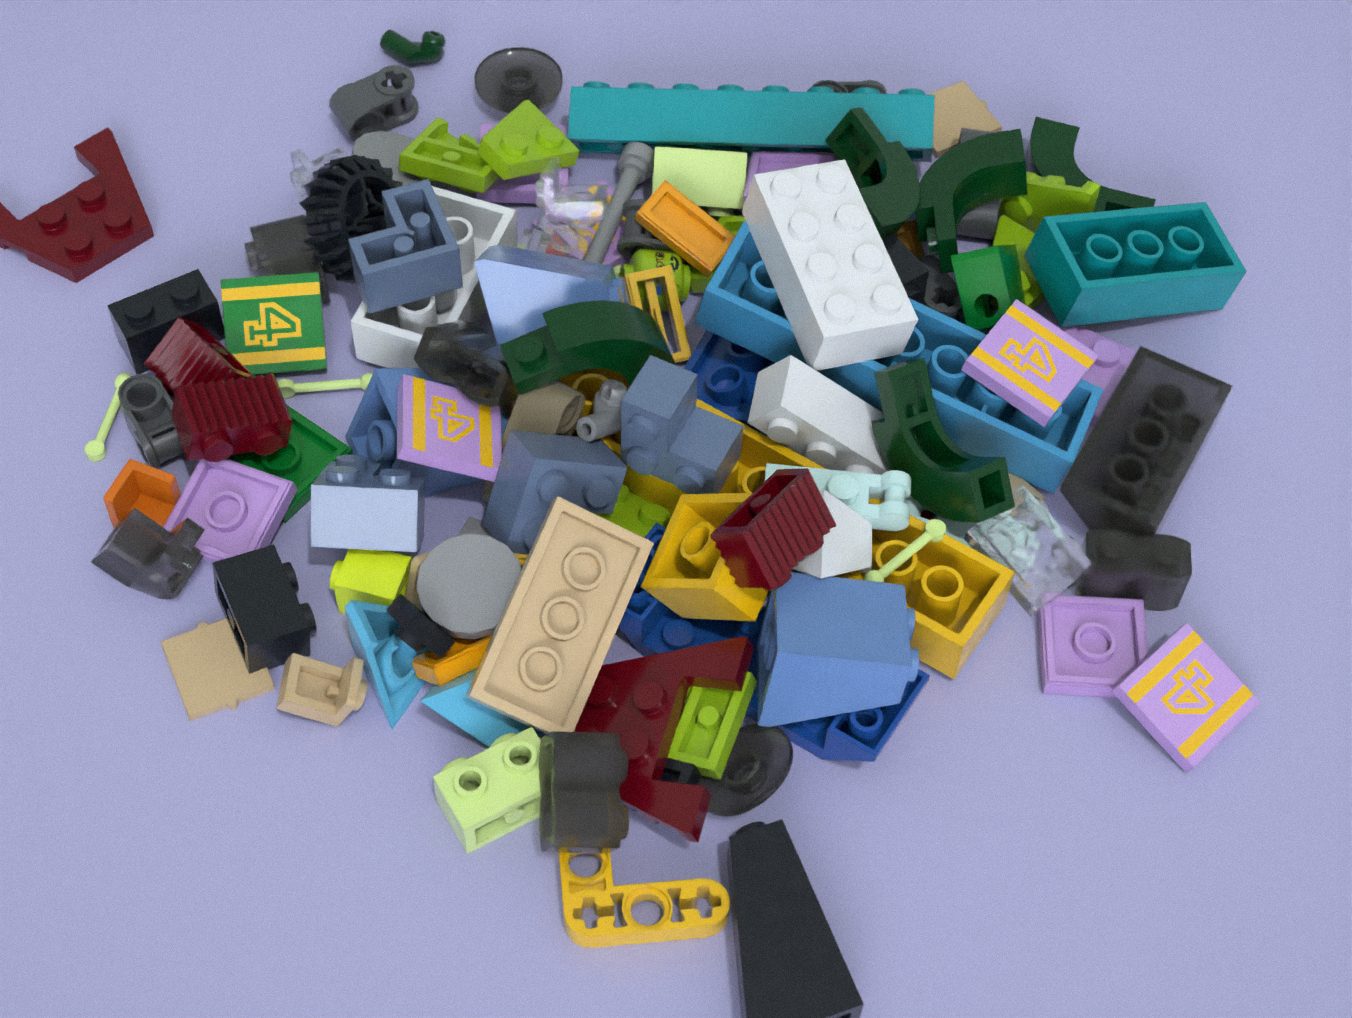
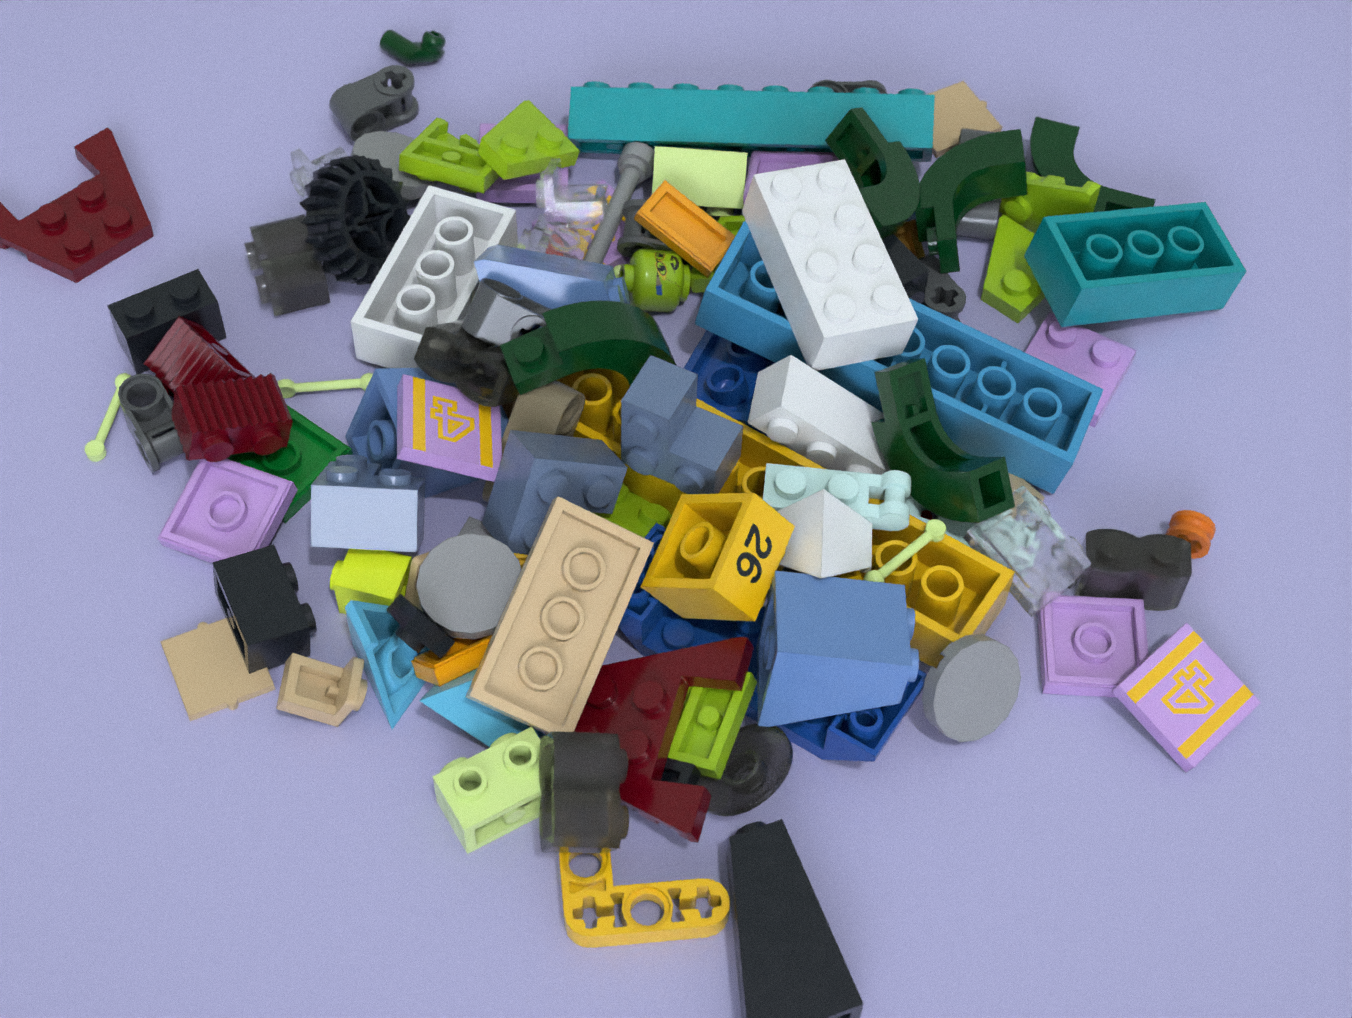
(142, 488): orange panel -> none
(150, 556): clear smoke brick -> none
(275, 323): green tile -> none
(411, 256): sand blue brick -> none
(501, 313): none -> dark grey piece
(516, 76): clear smoke dish -> none
(606, 412): light grey arm -> none
(673, 304): yellow tile -> none
(774, 530): dark red brick -> none
(971, 688): none -> light grey tile
(987, 274): green torso -> none
(1030, 362): lavender tile -> none
(1144, 445): clear smoke slope -> none
(1195, 529): none -> orange bush

